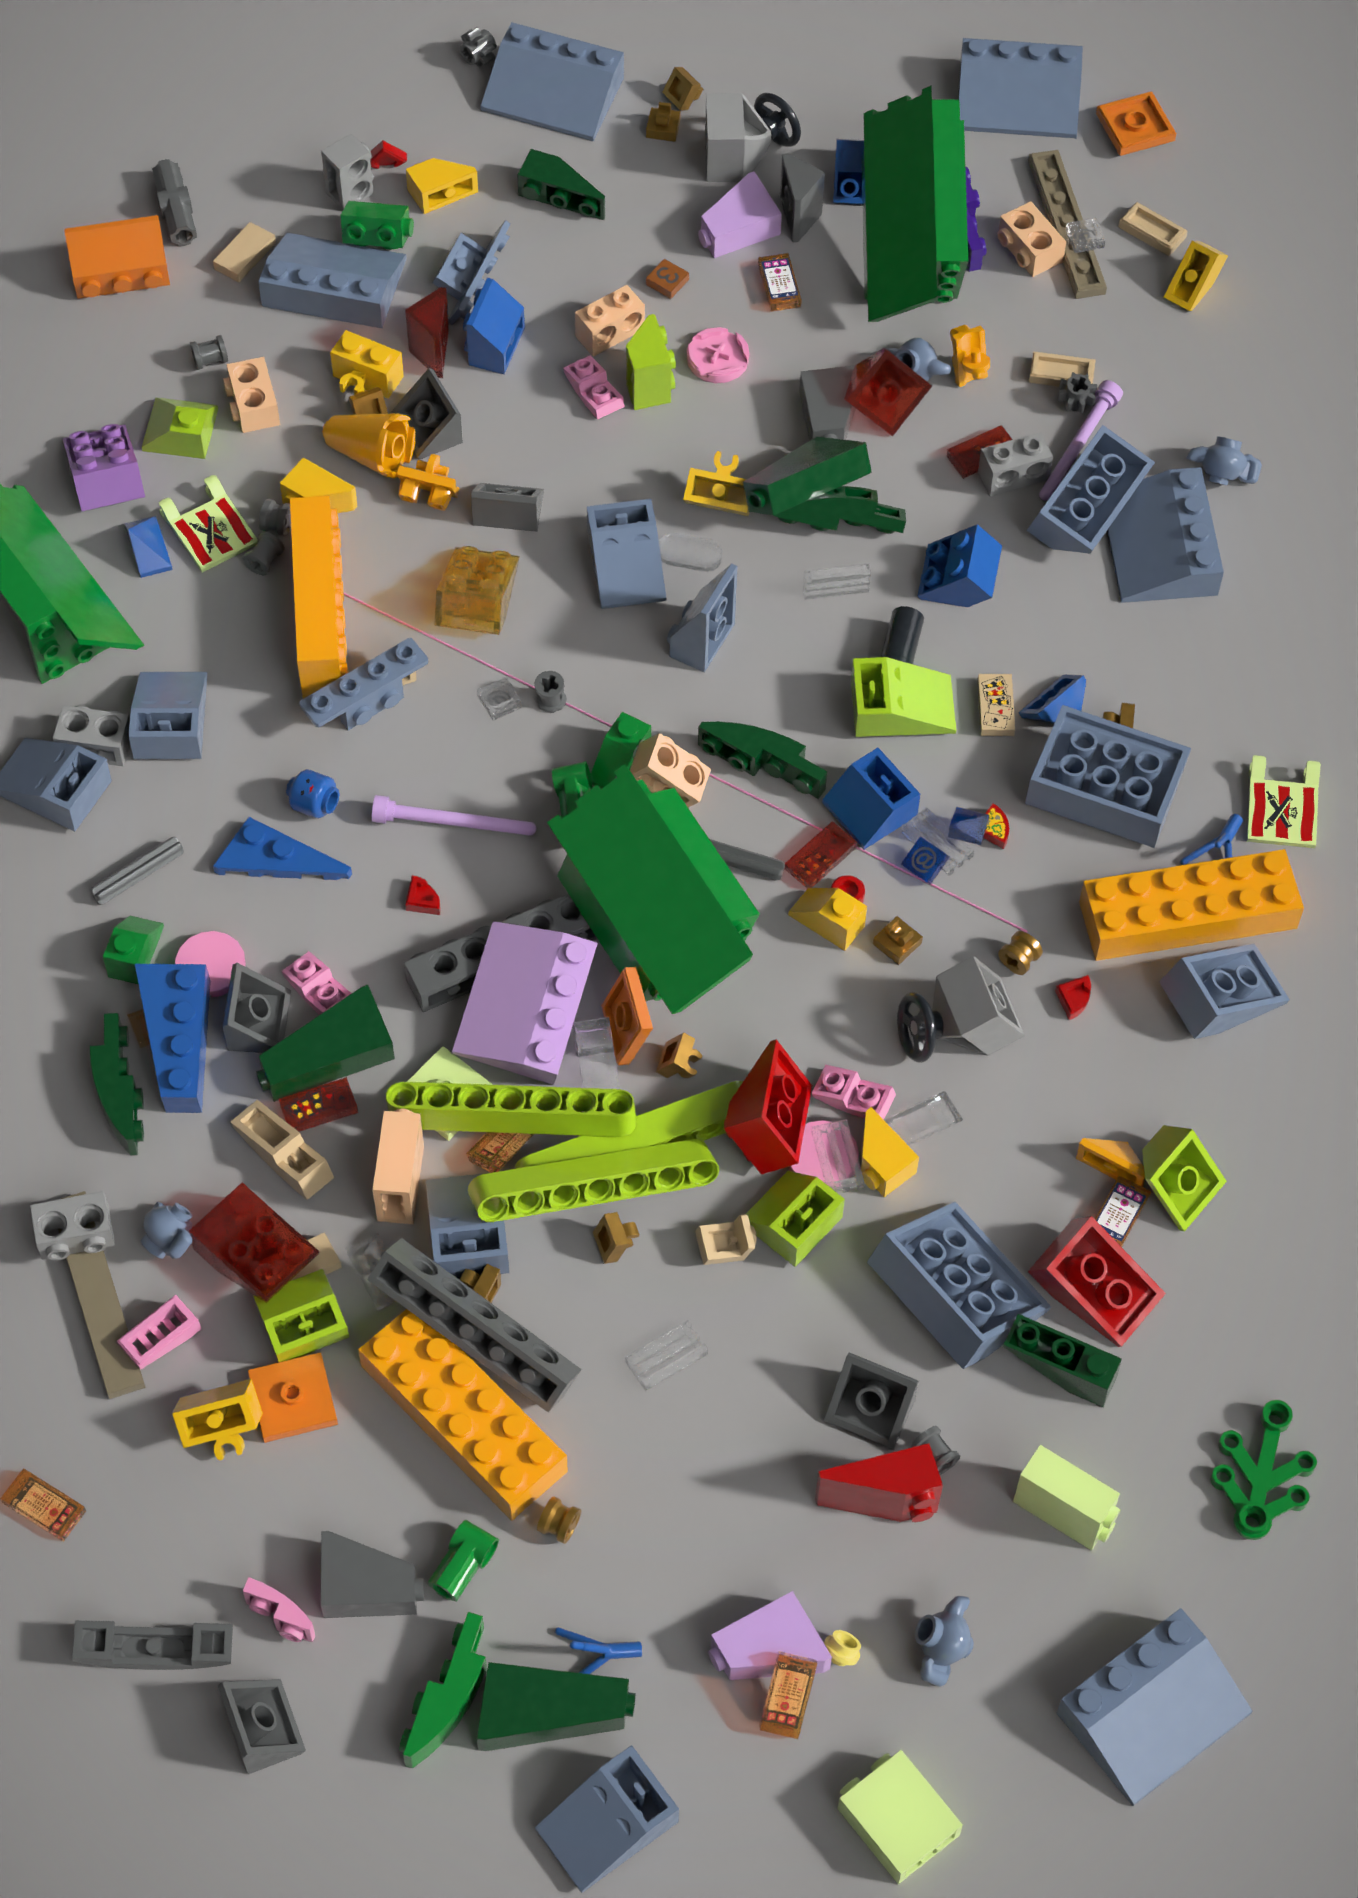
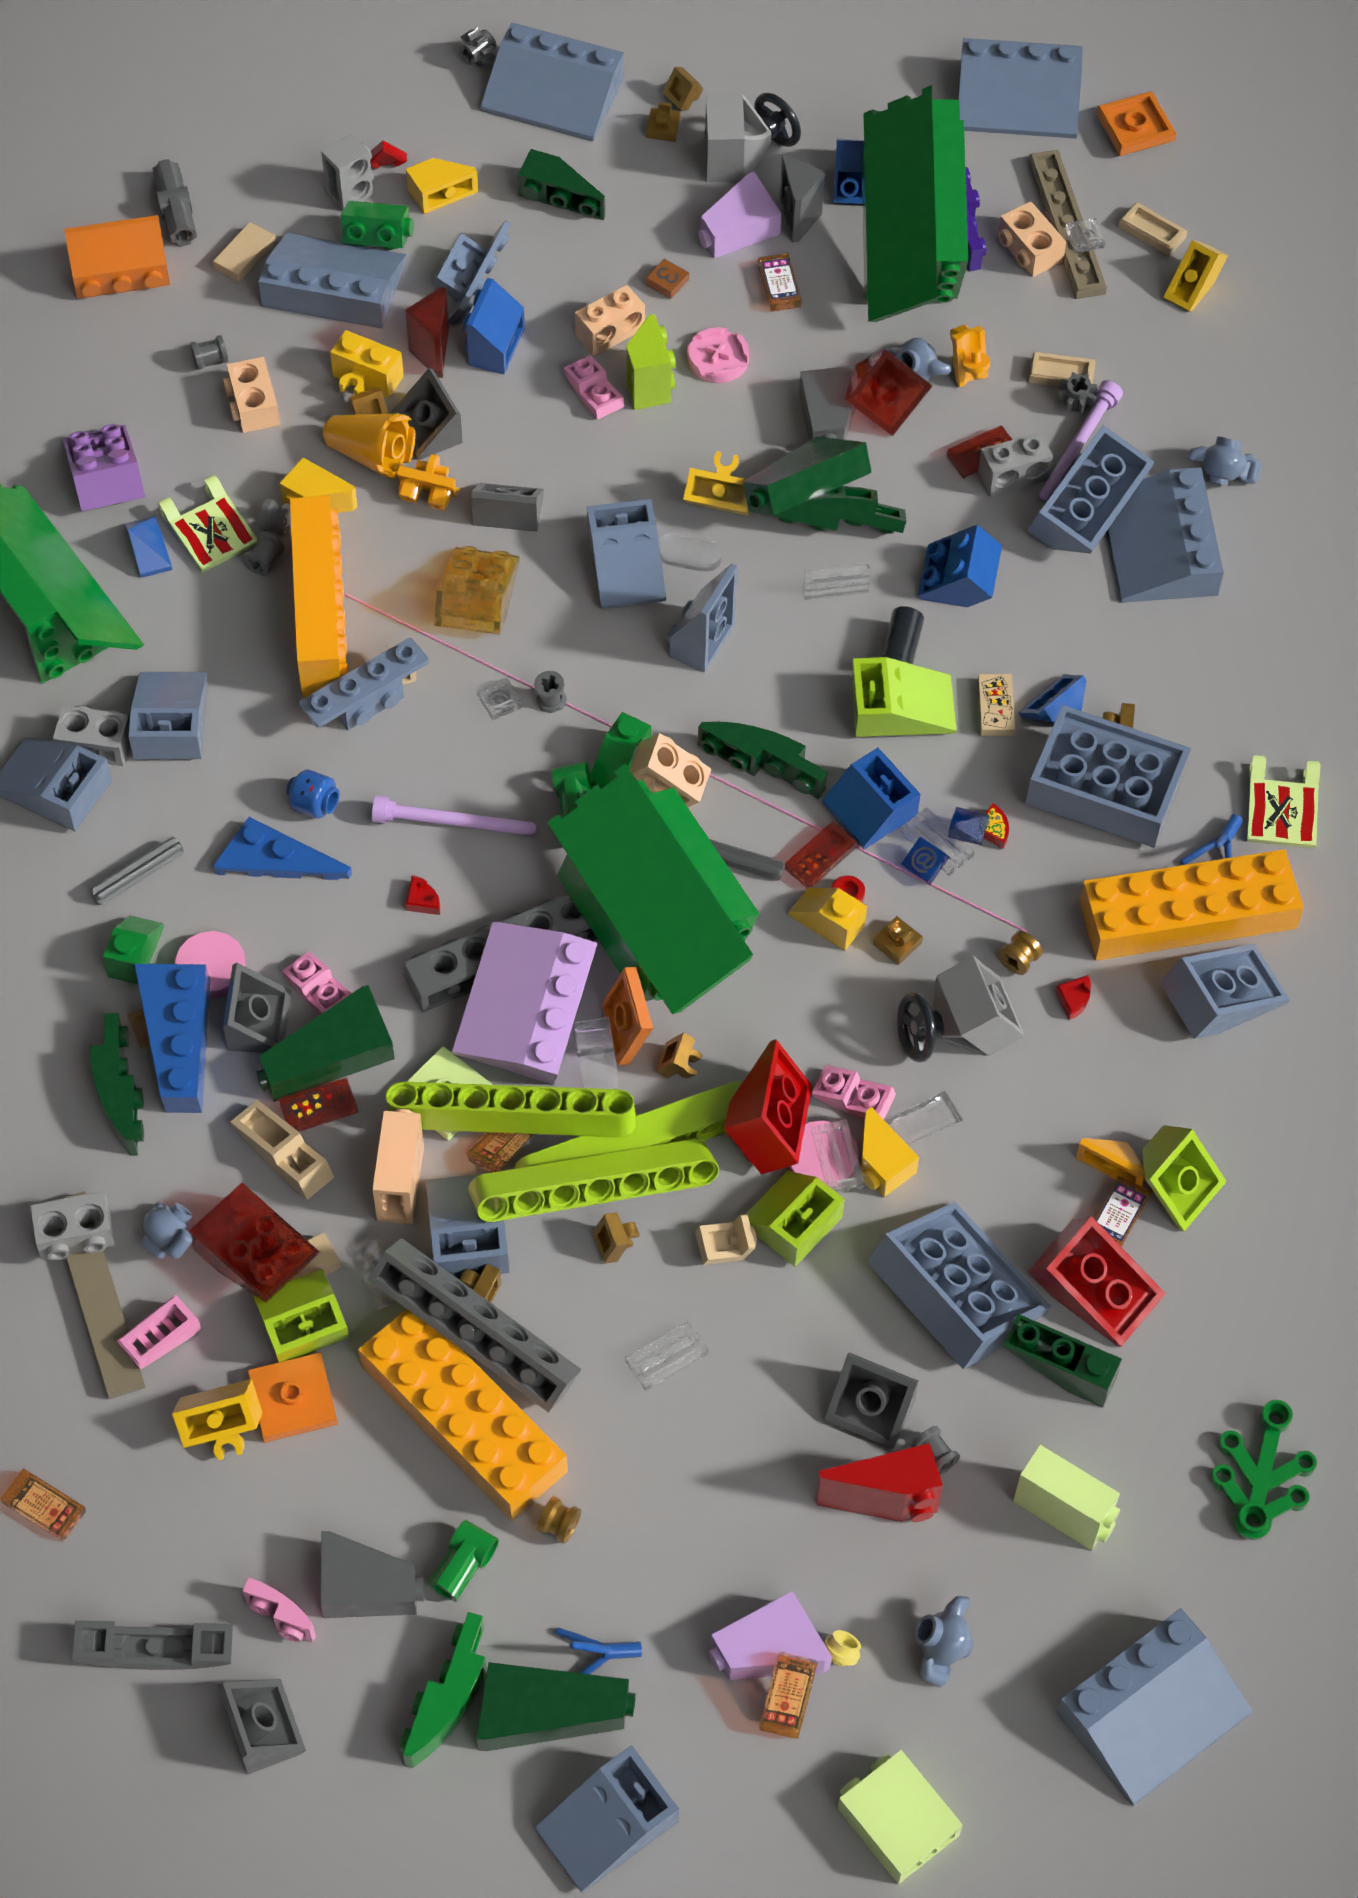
(180, 428): lime slope -> none

